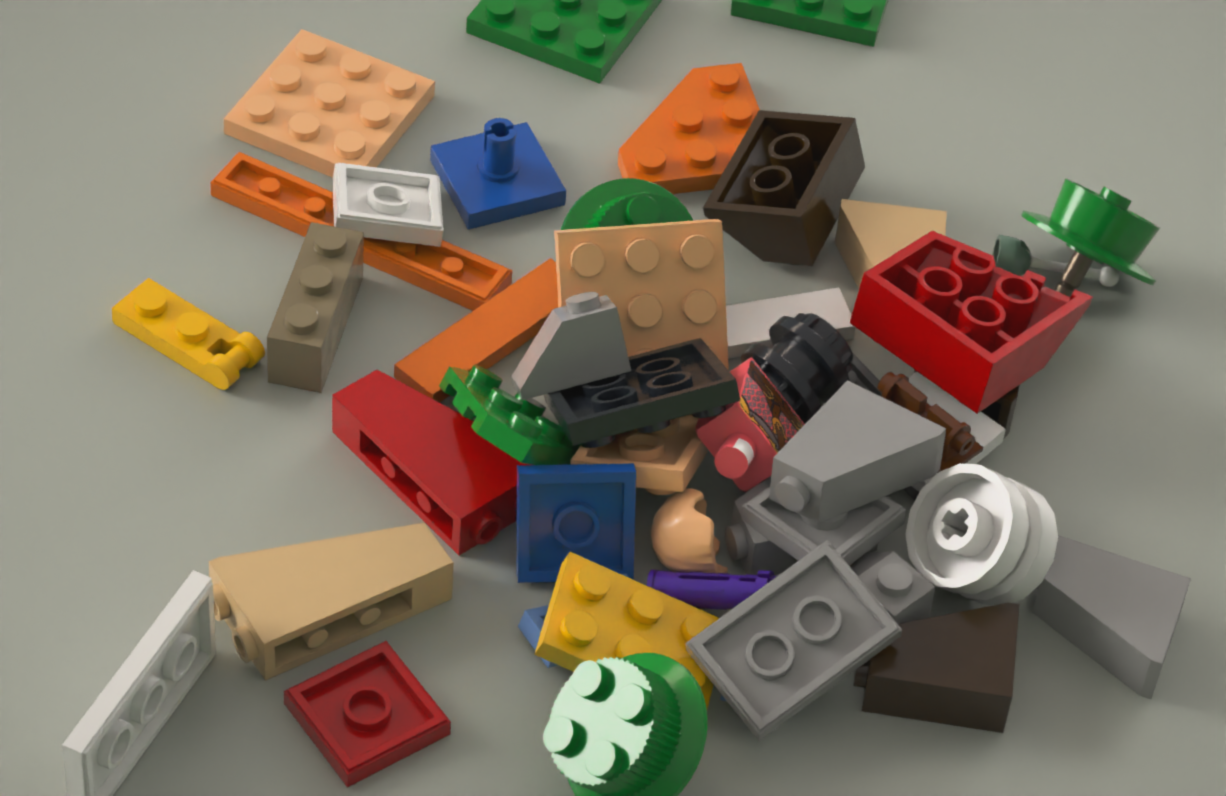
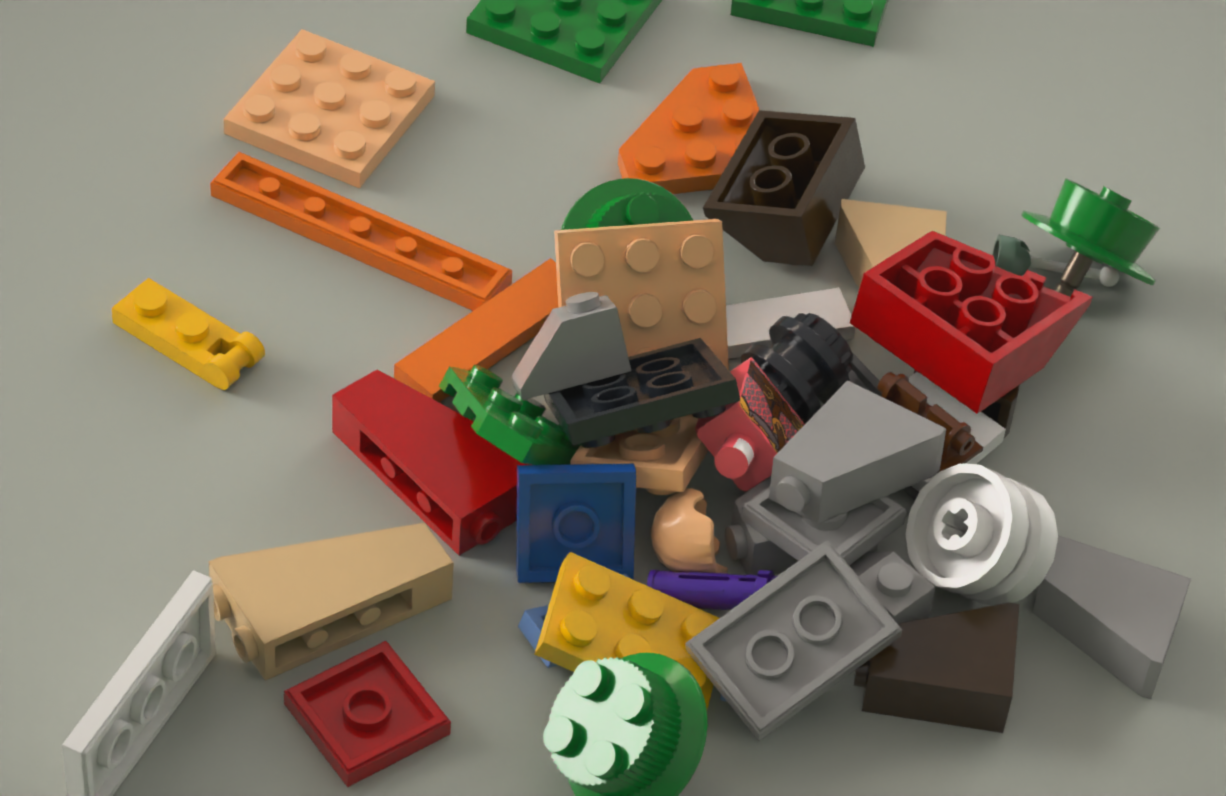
(315, 307): dark tan brick -> none
(388, 204): white tile -> none
(497, 174): blue tile -> none

